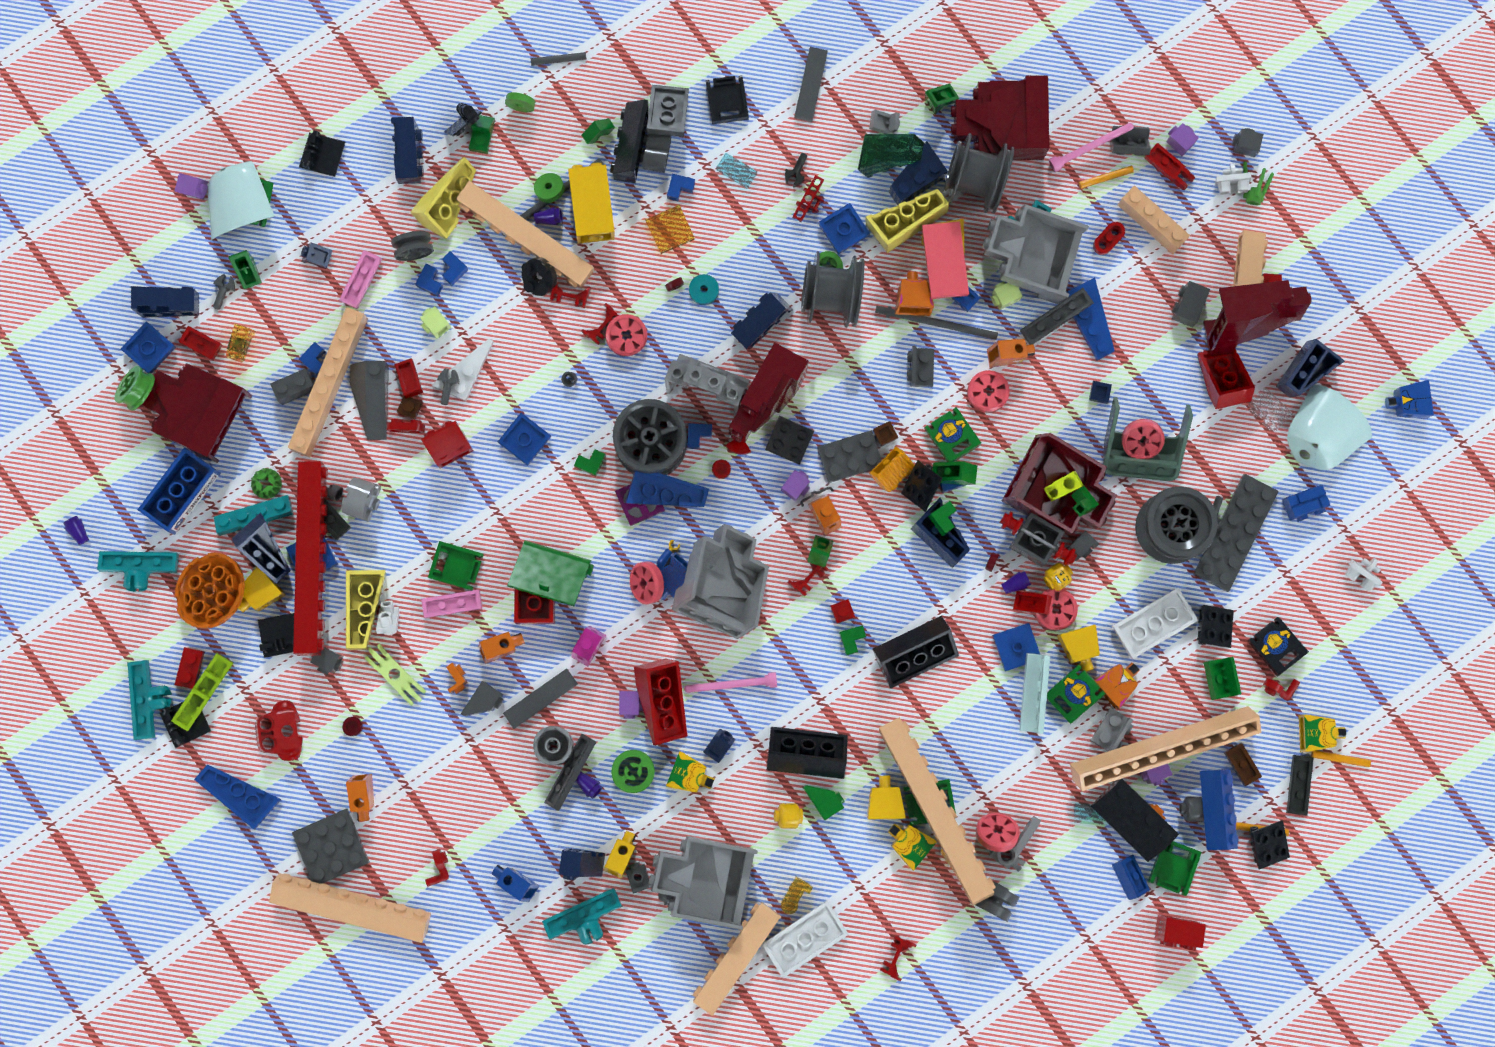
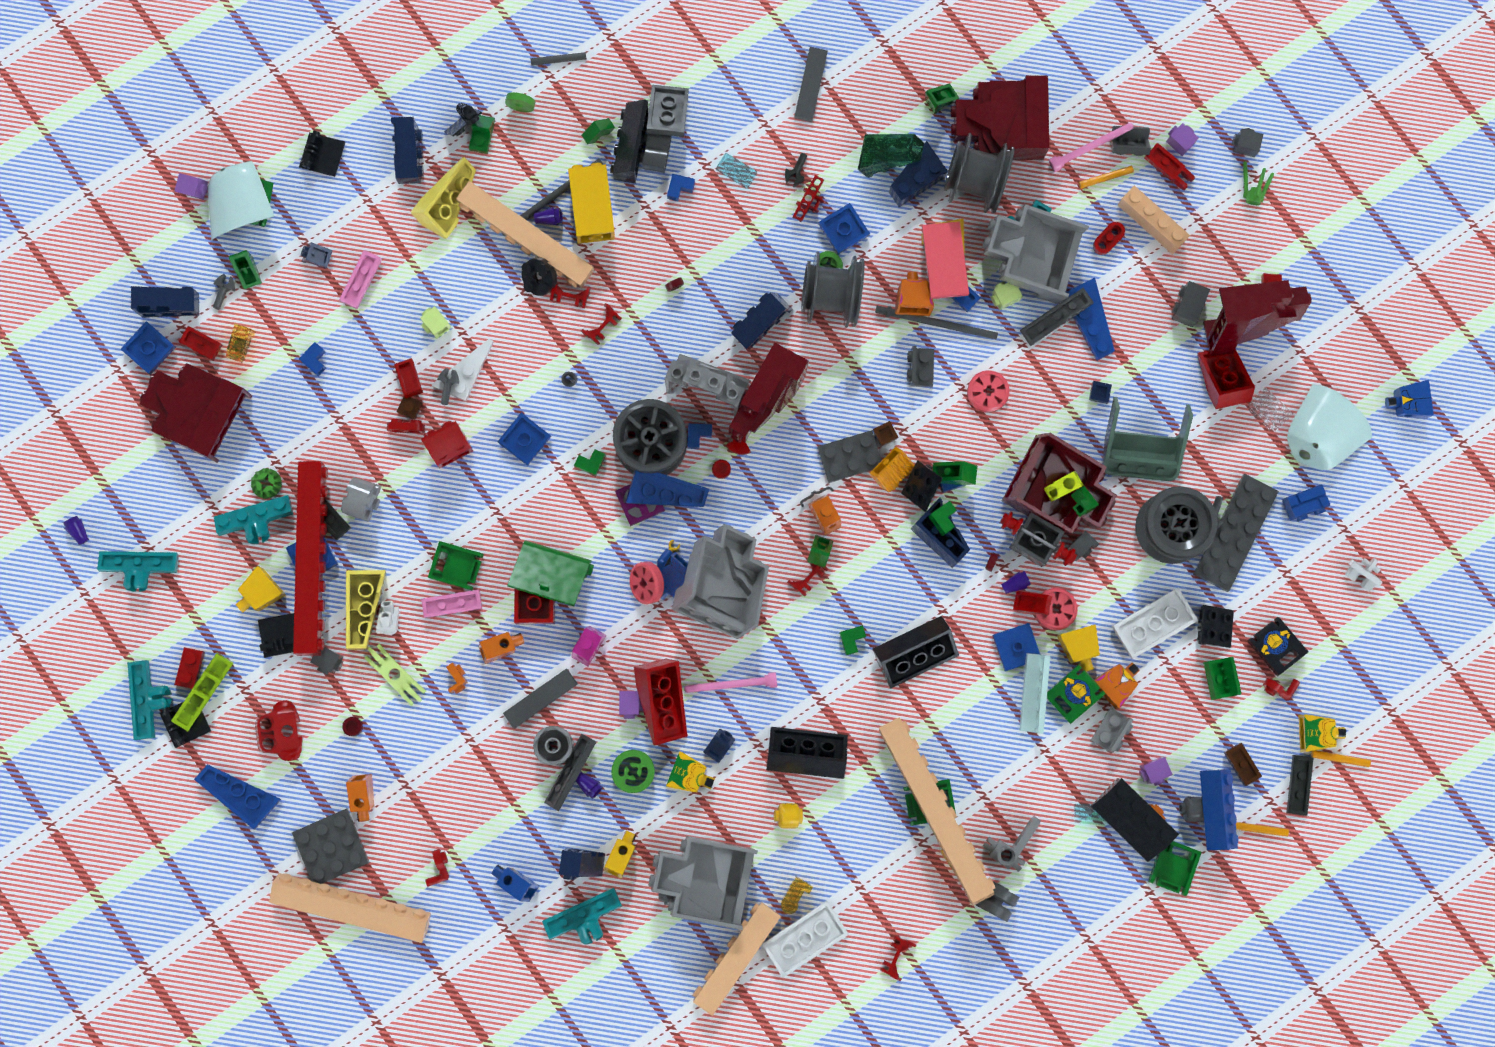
(134, 388): bright green wheel -> none
(179, 491): blue brick -> none
(195, 587): orange brick -> none
(261, 549): dark blue wedge -> none
(293, 386): dark grey brick -> none
(328, 382): light nougat brick -> none
(335, 492): dark grey hinge -> none
(370, 390): dark grey wedge -> none
(412, 245): dark grey wheel -> none
(426, 280): blue piece -> none
(456, 268): blue piece -> none
(483, 700): dark grey slope -> none
(549, 180): bright green piece -> none
(637, 332): coral wheel -> none
(638, 886): dark grey brick -> none
(670, 229): clear yellow tile -> none
(707, 297): teal piece -> none
(727, 97): black container -> none
(789, 440): black hinge -> none
(796, 485): medium lavender brick -> none
(825, 801): green slope -> none
(842, 611): red plate -> none
(884, 122): light grey bracket -> none
(885, 801): yellow torso -> none
(903, 221): light yellow wedge -> none
(911, 844): torso -> none
(950, 432): green container -> none
(1000, 823): coral wheel -> none
(1009, 352): orange torso -> none
(1058, 576): yellow head -> none
(1131, 877): blue slope -> none
(1133, 434): coral wheel -> none
(1165, 748): light nougat brick -> none
(1180, 931): red brick -> none
(1233, 177): white hips -> none
(1250, 258): light nougat brick -> none
(1269, 844): black hinge -> none
(1308, 368): dark blue wedge -> none

